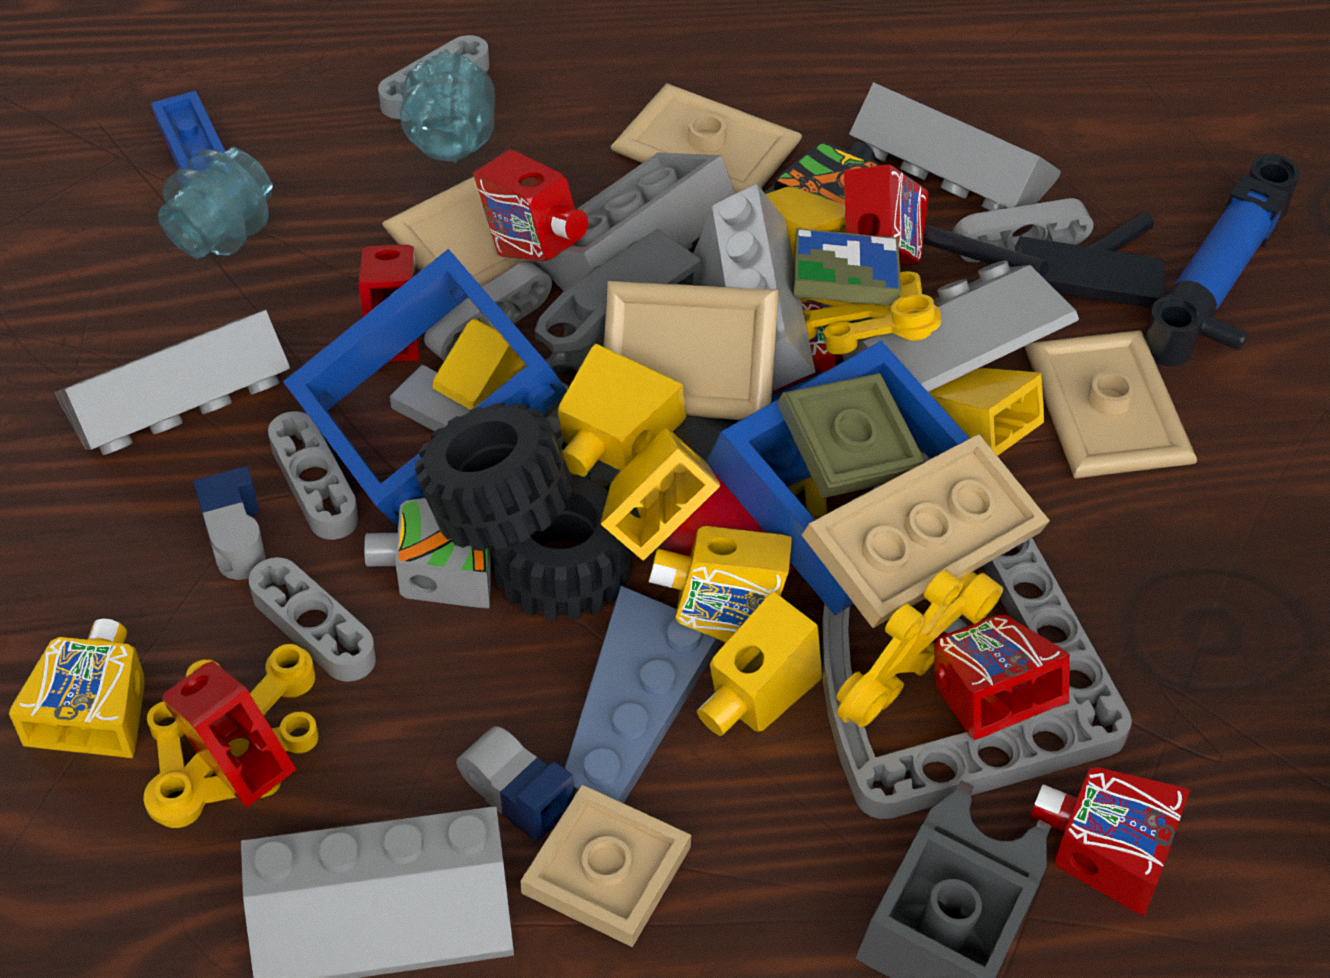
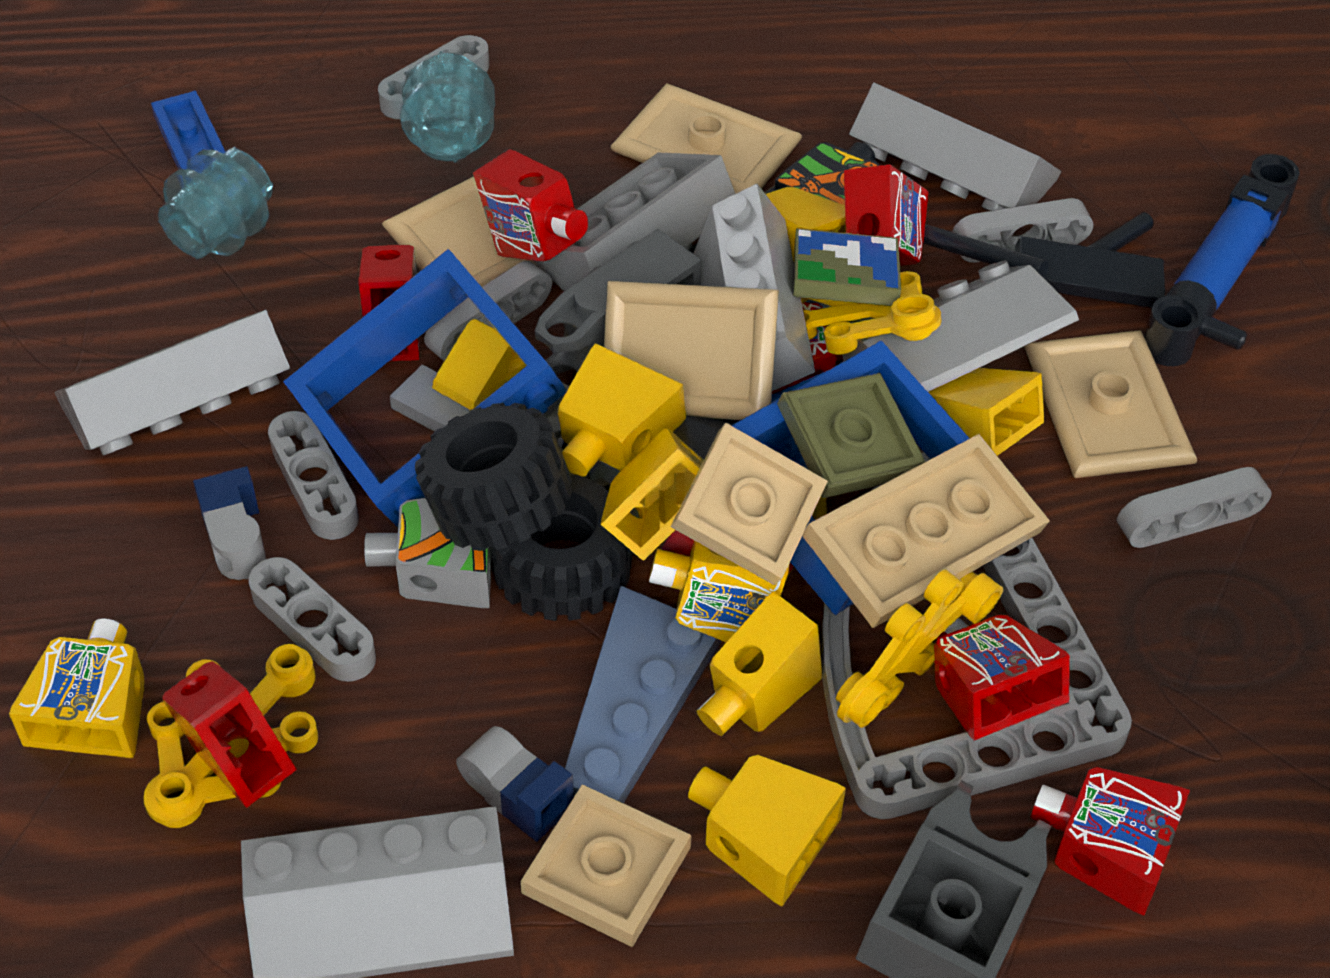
(749, 504): none -> tan plate
(768, 821): none -> yellow torso
(1193, 507): none -> light grey beam

